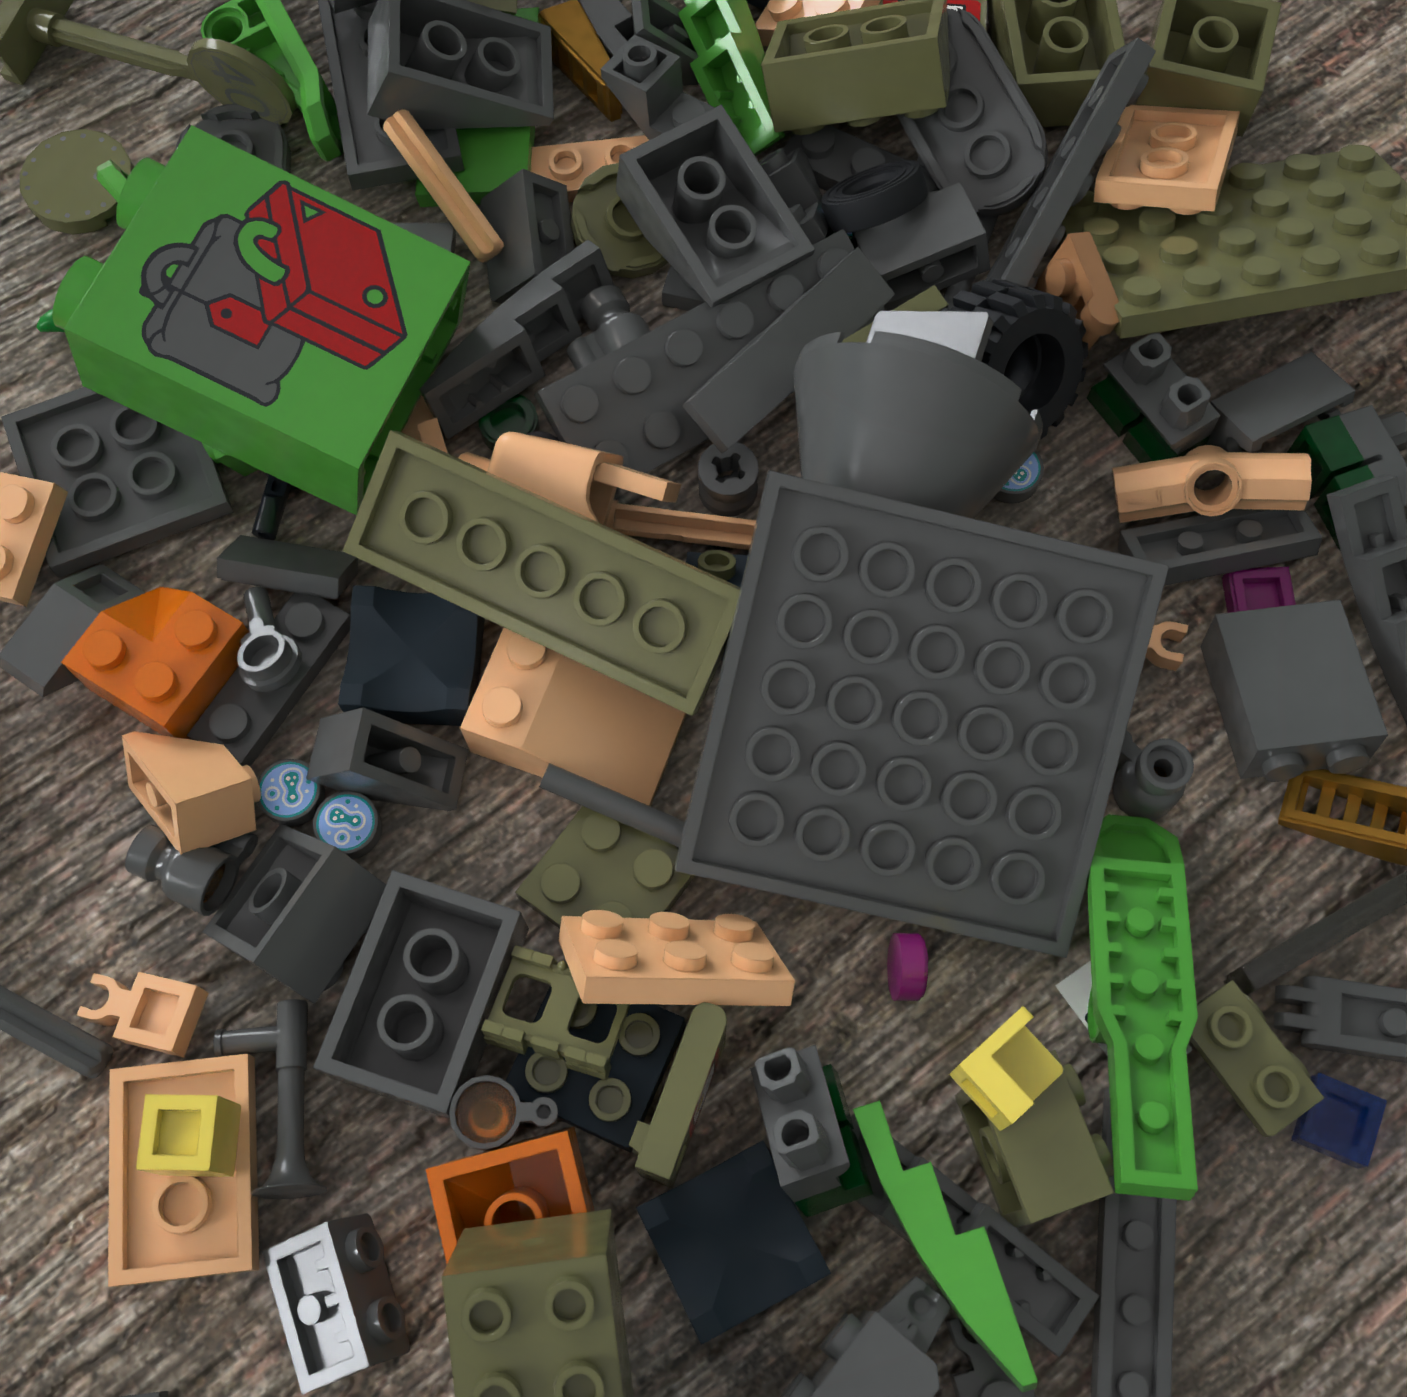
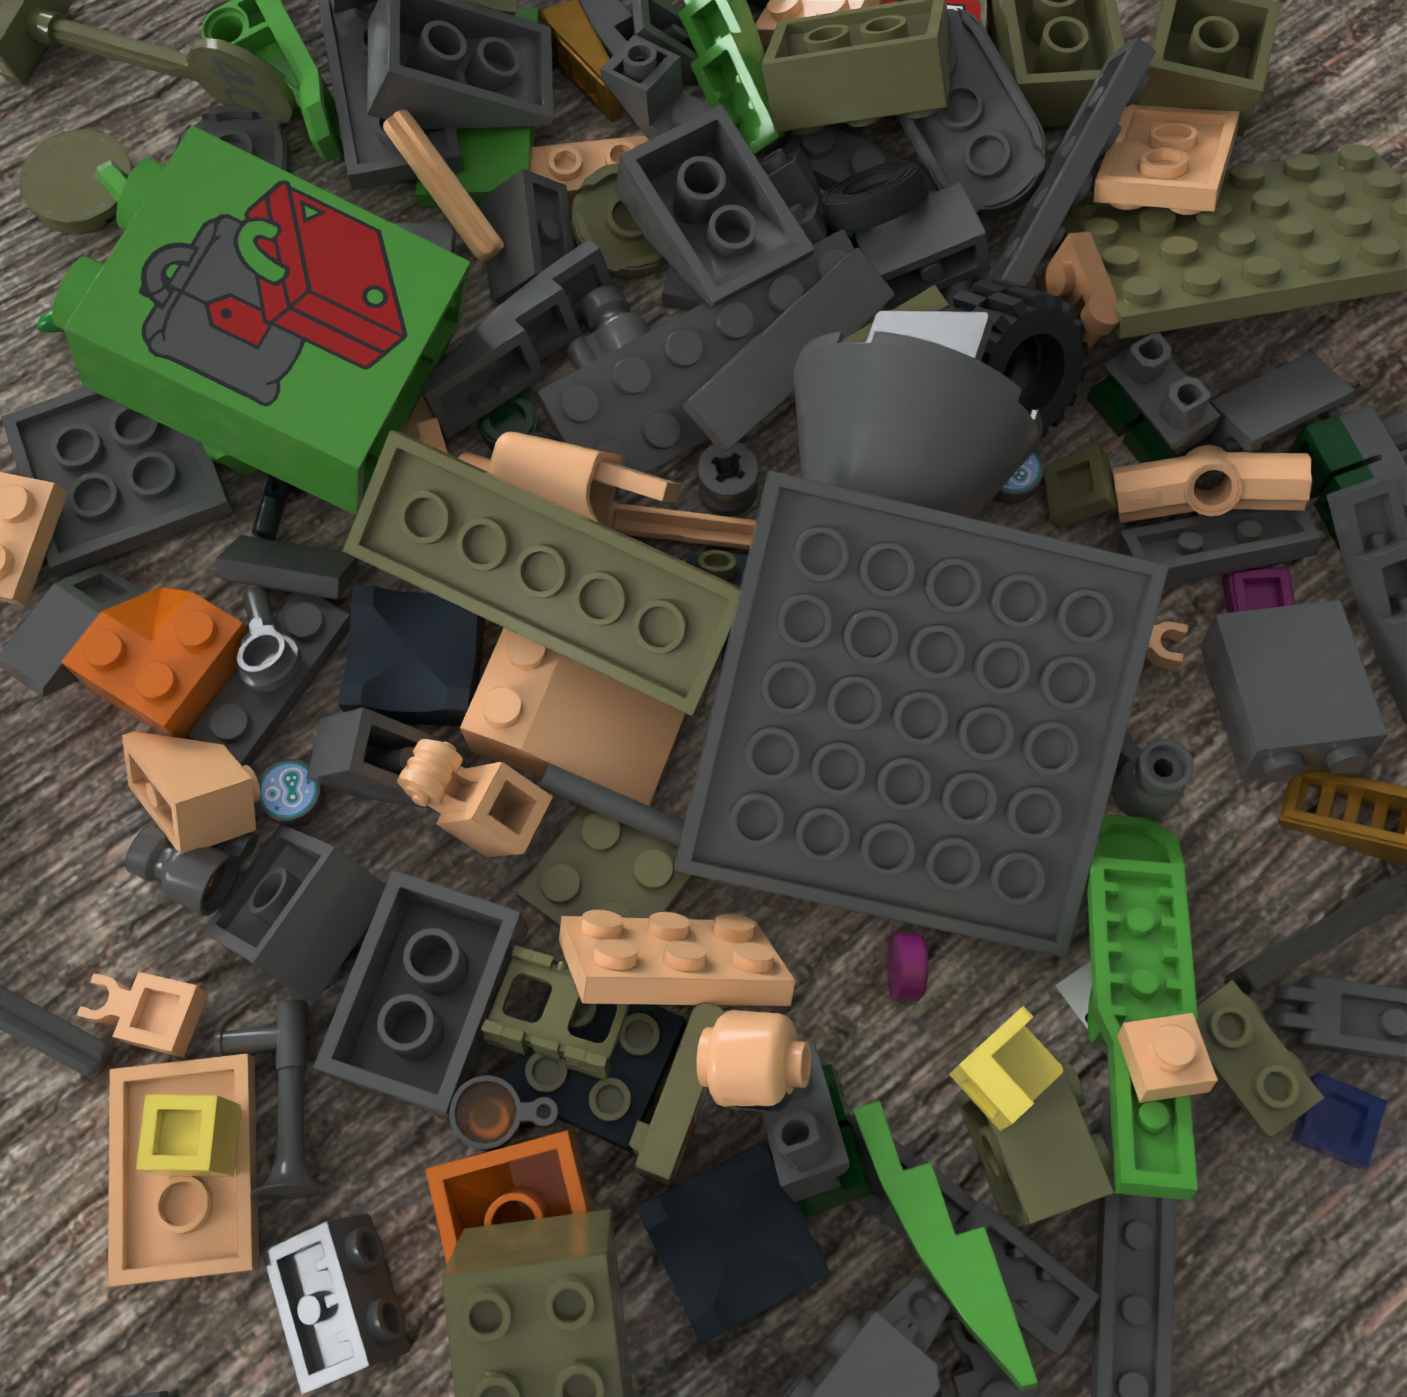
(348, 823): tile -> none
(480, 805): none -> light nougat brick
(753, 1061): none -> light nougat head
(1079, 486): none -> olive plate
(1166, 1057): none -> light nougat plate

